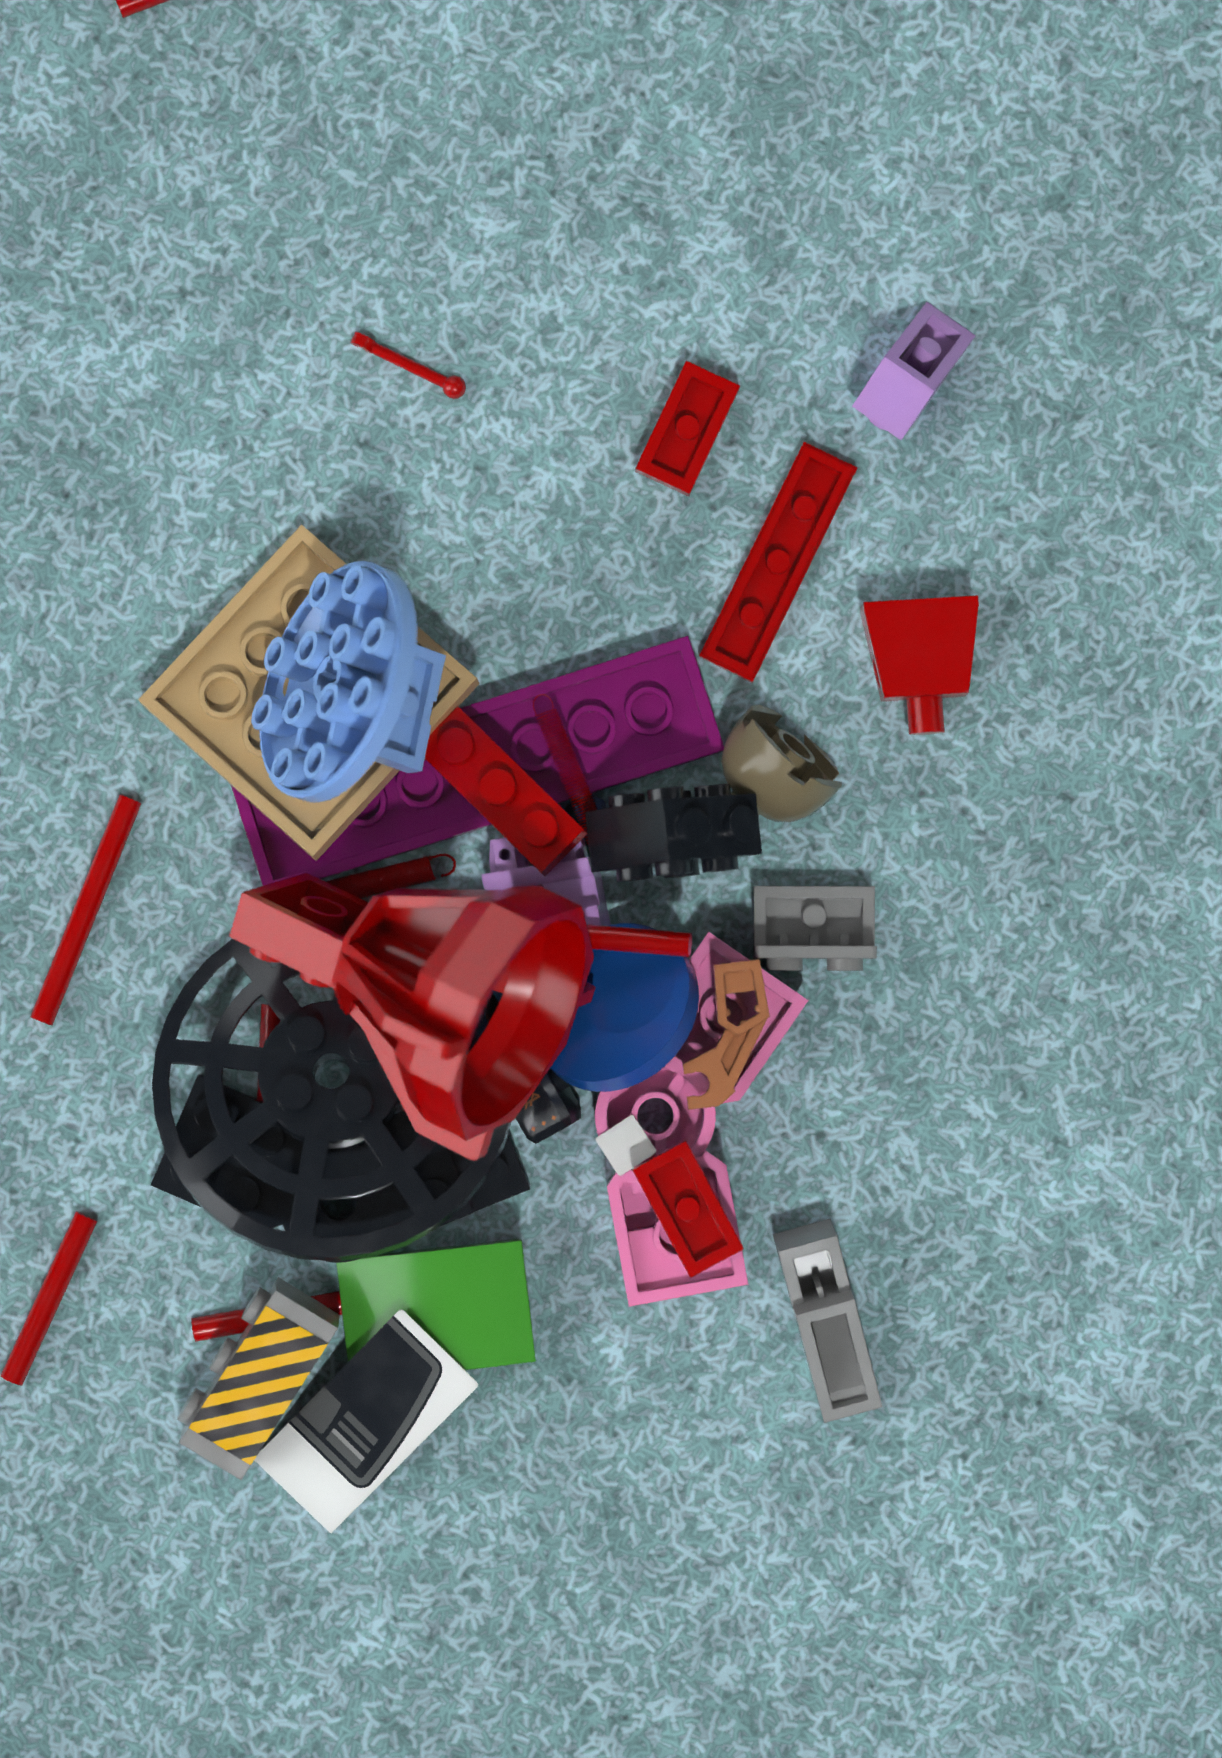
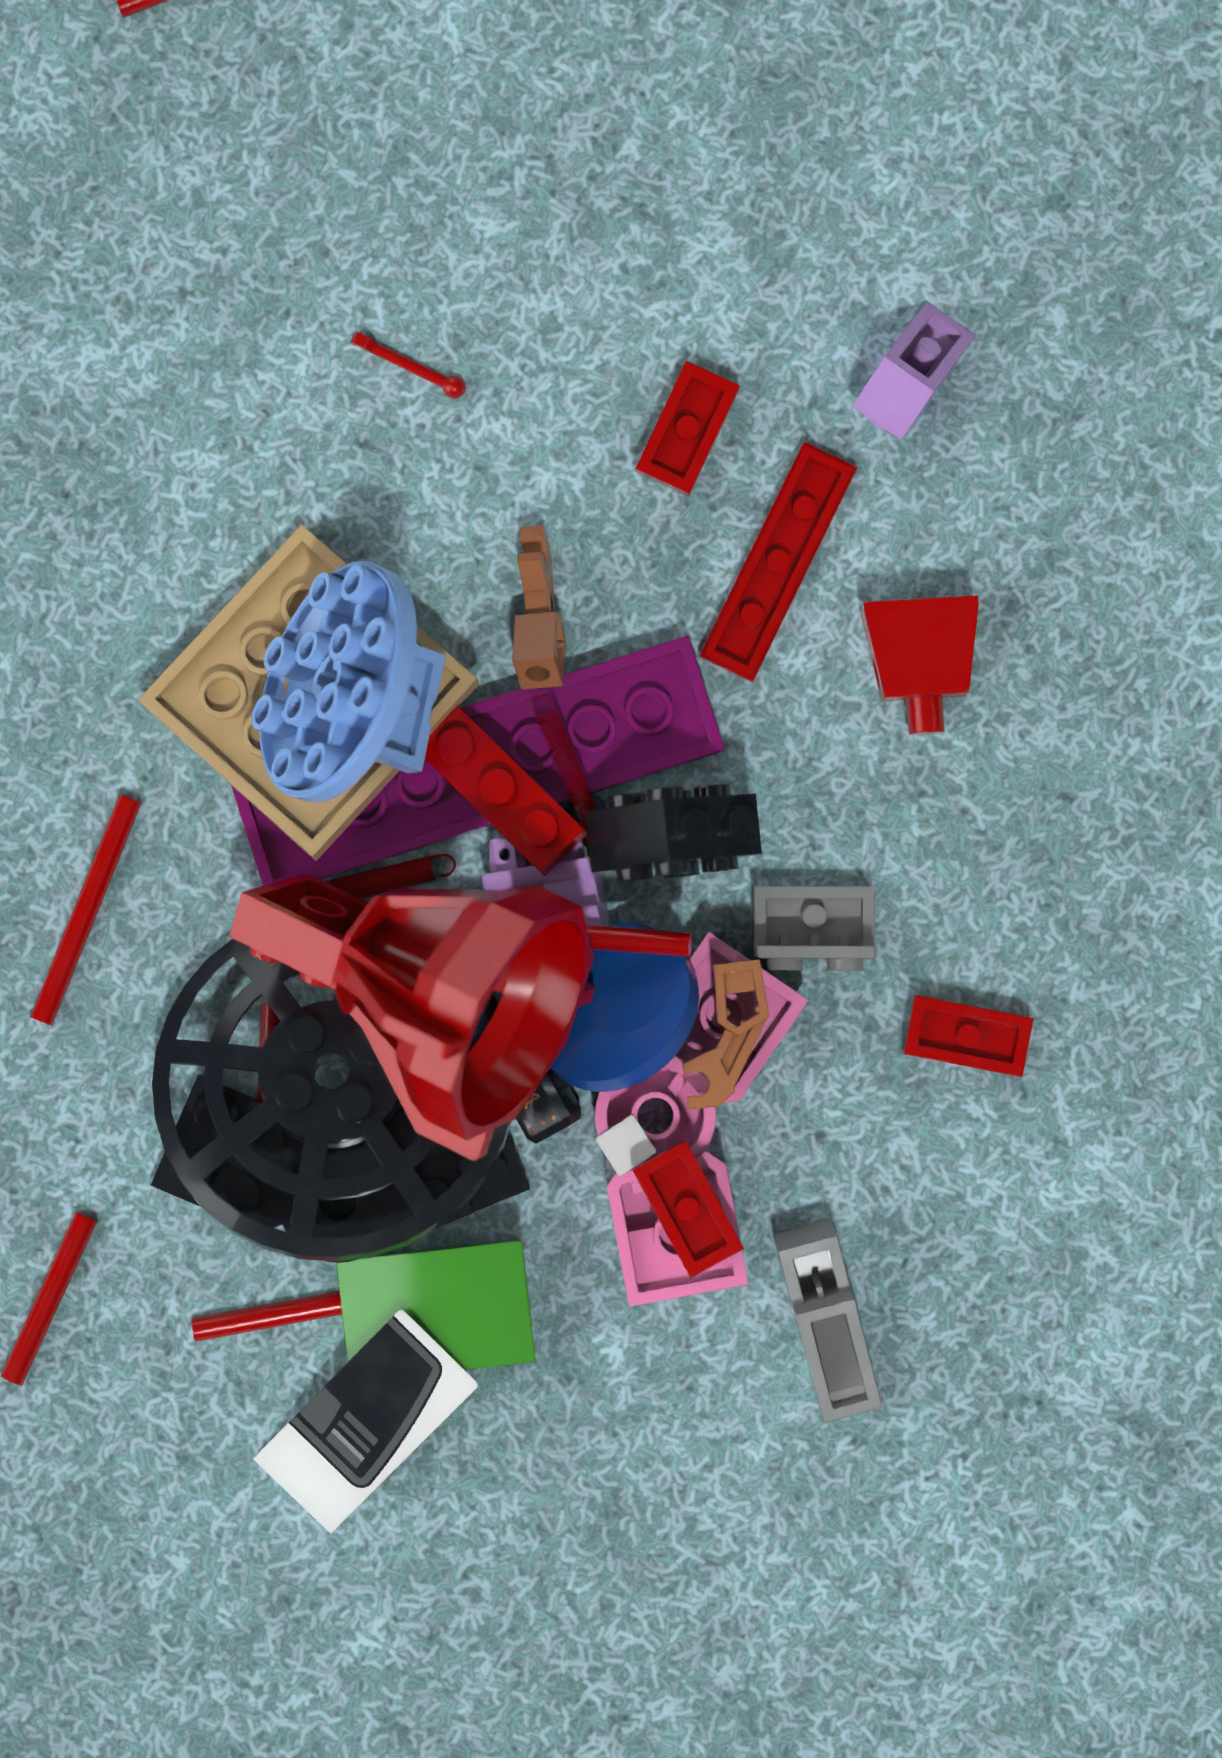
(257, 1377): brick -> none
(539, 633): none -> nougat piece
(785, 774): dark tan cylinder -> none
(968, 1036): none -> red plate

